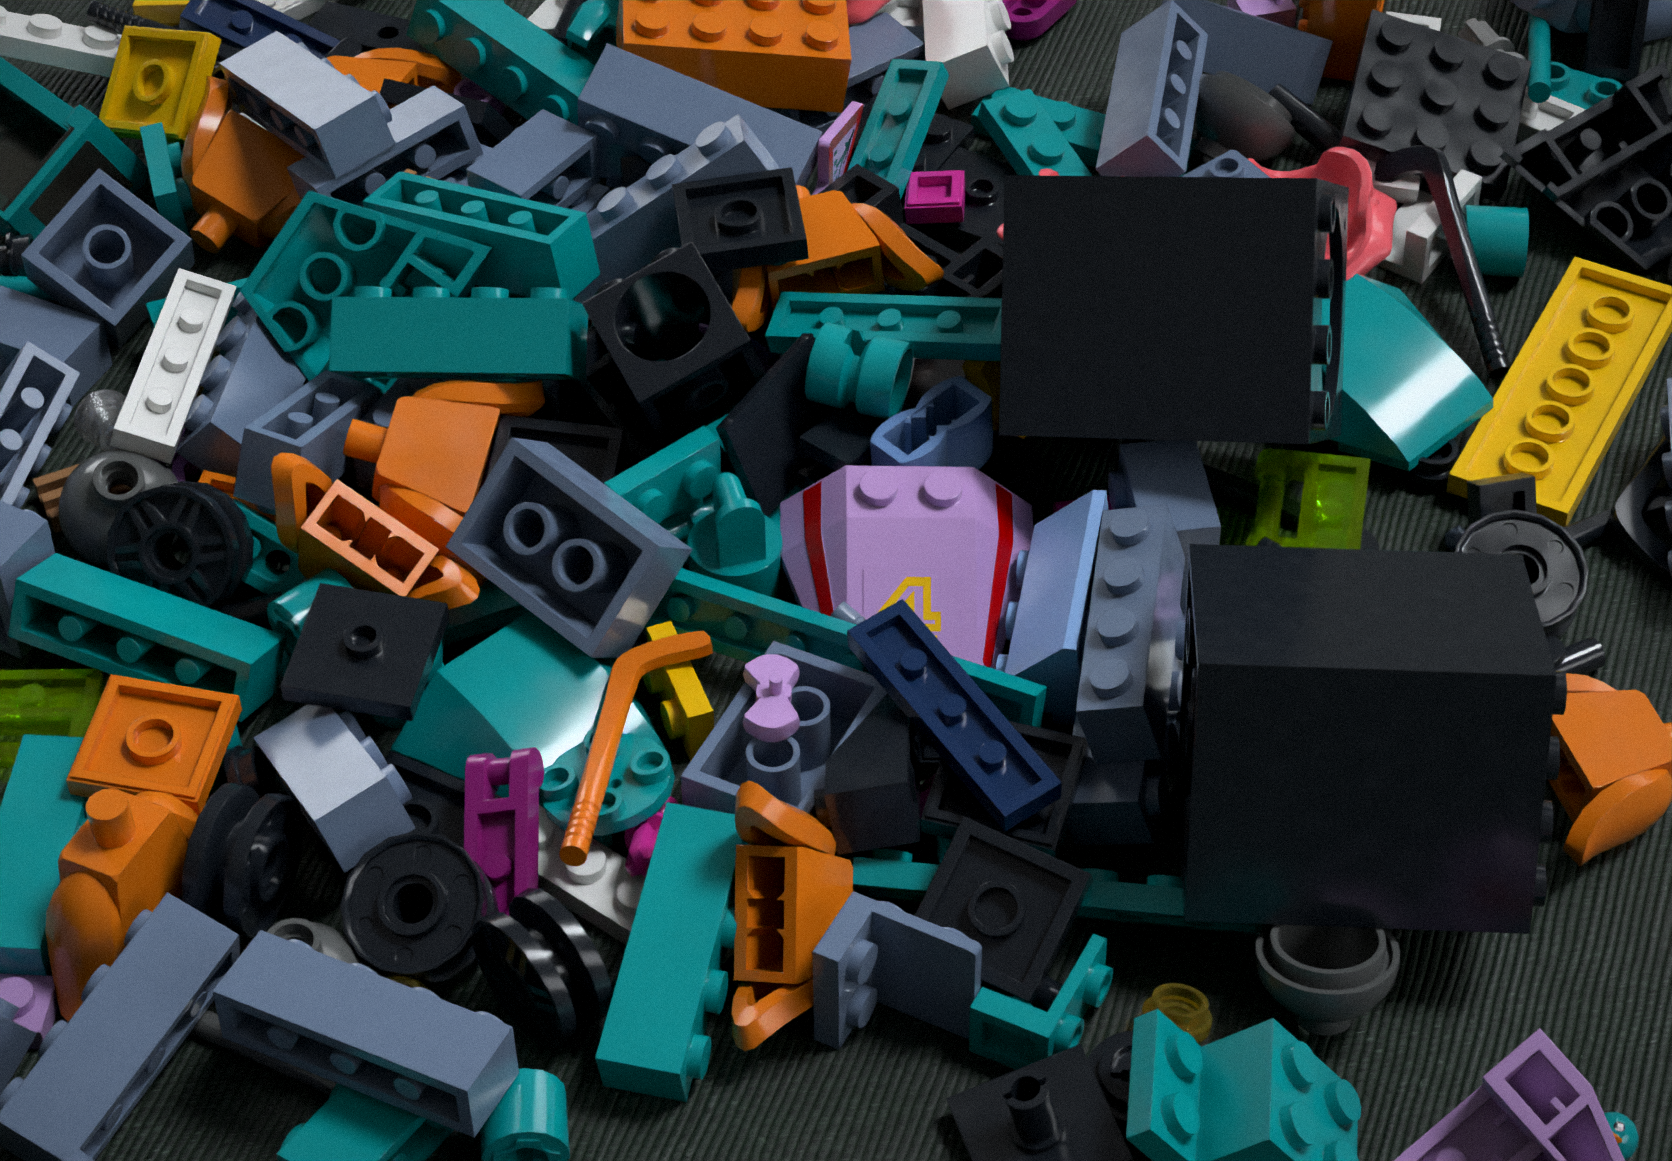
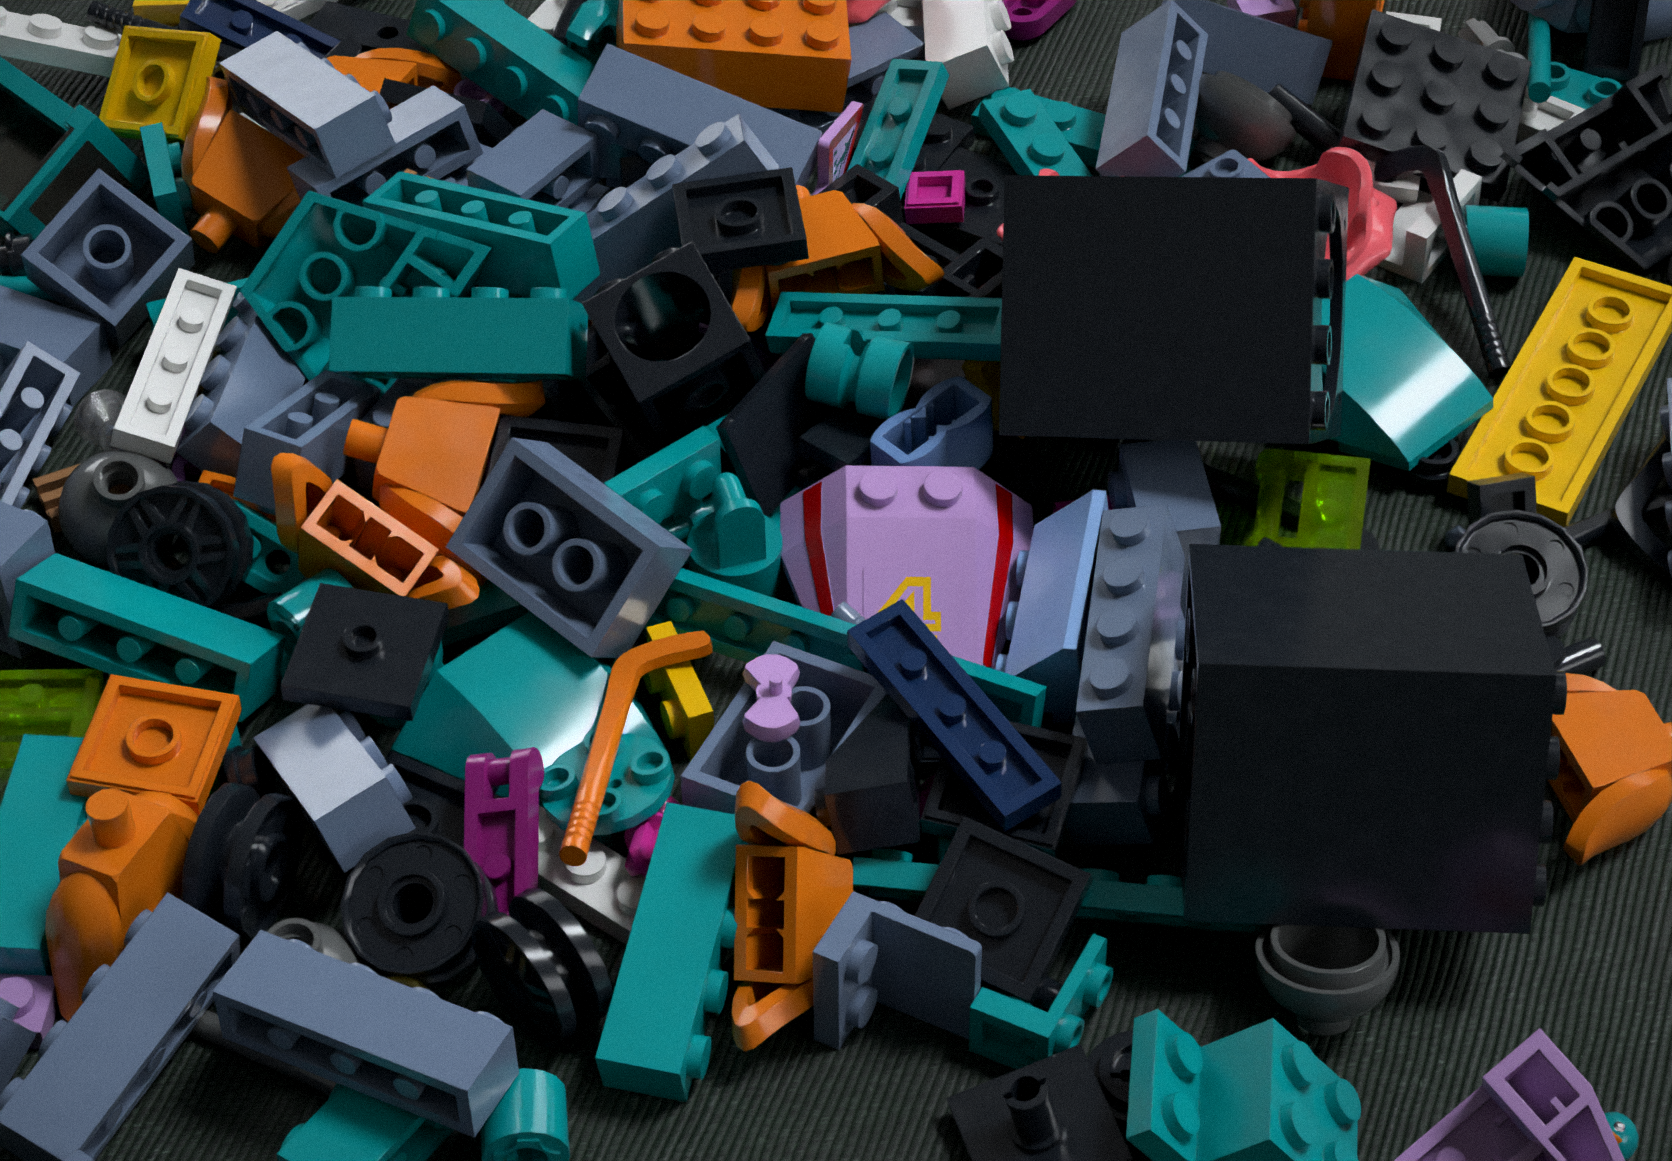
(1184, 1007): clear yellow plate -> none

